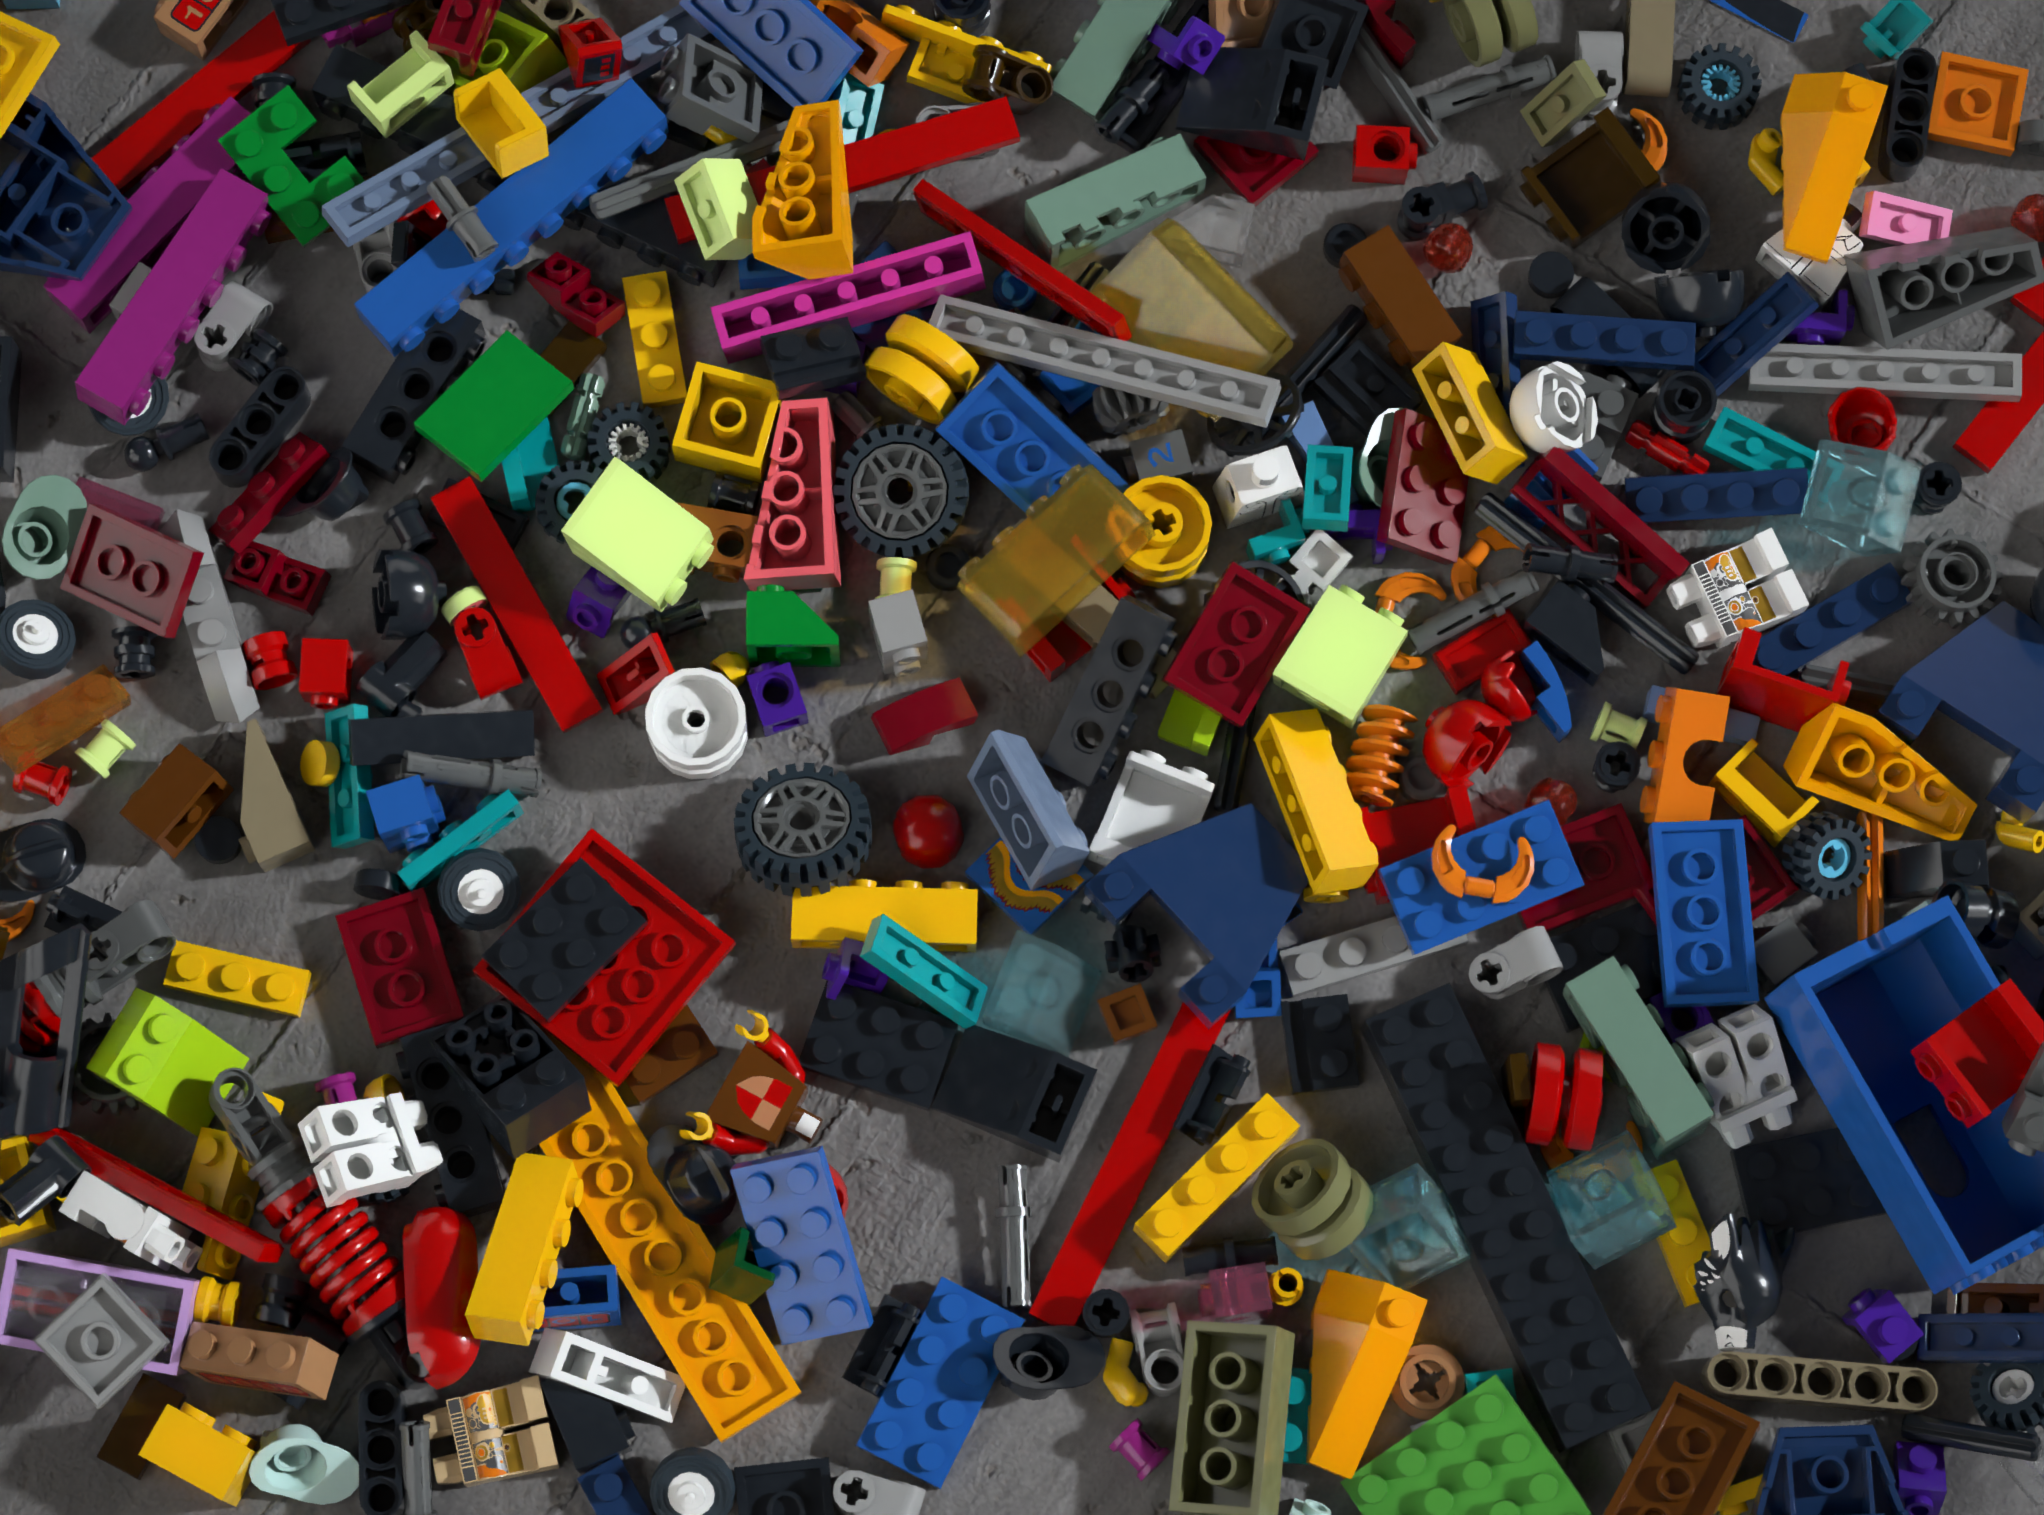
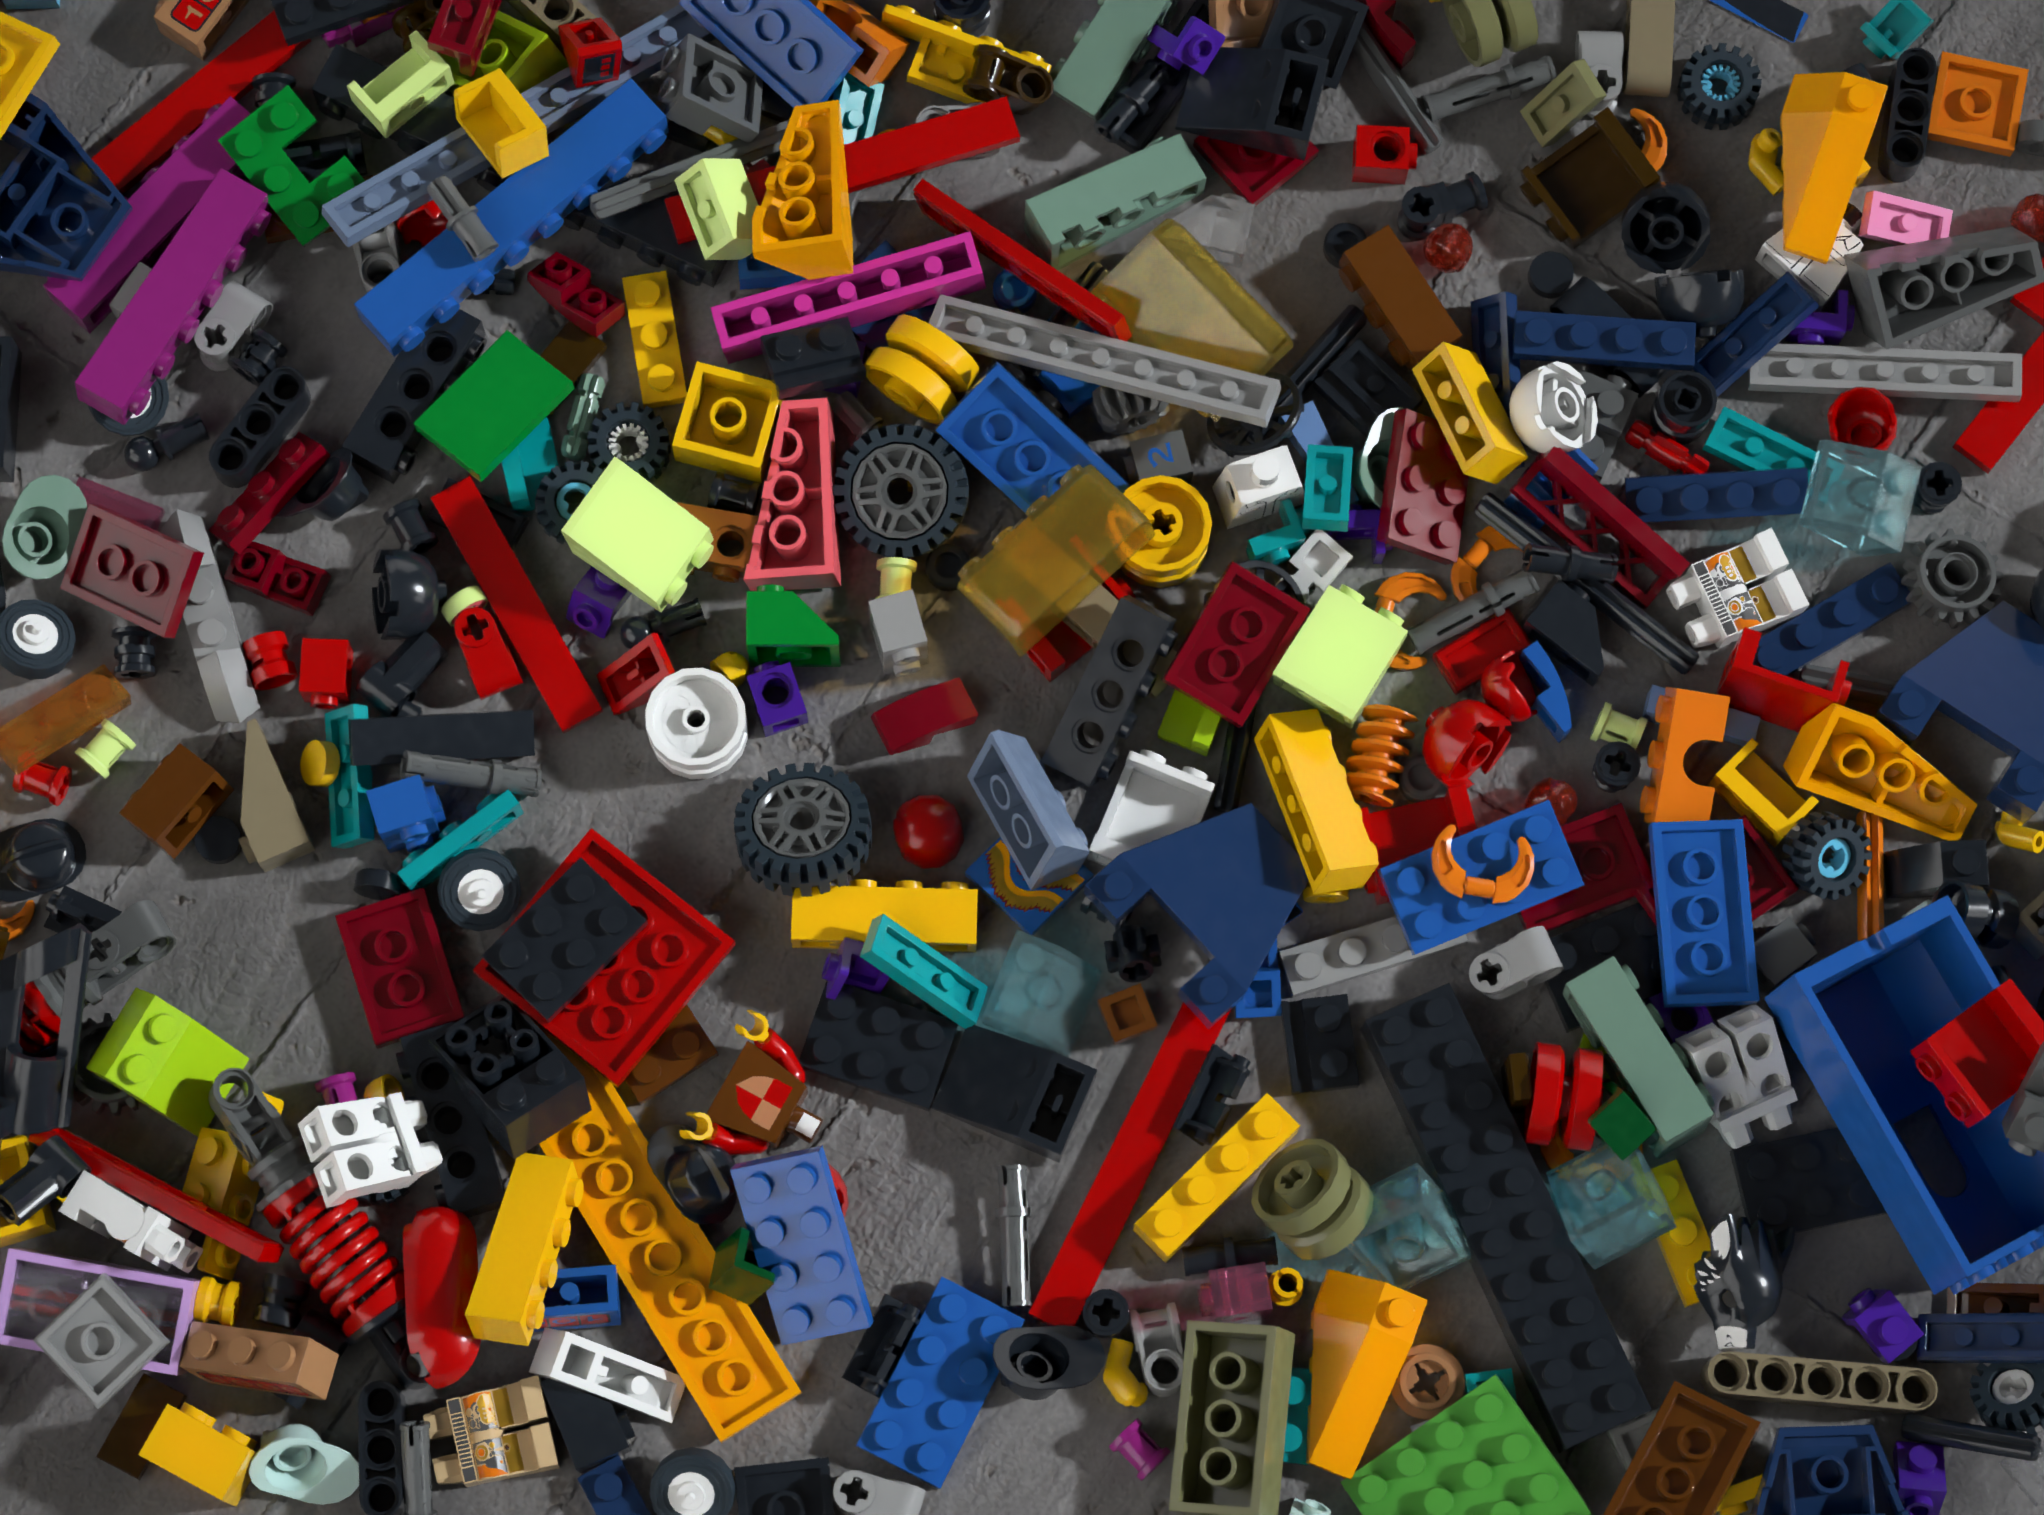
(237, 979): yellow plate -> none
(407, 242): black tile -> none
(1620, 1123): none -> dark green panel

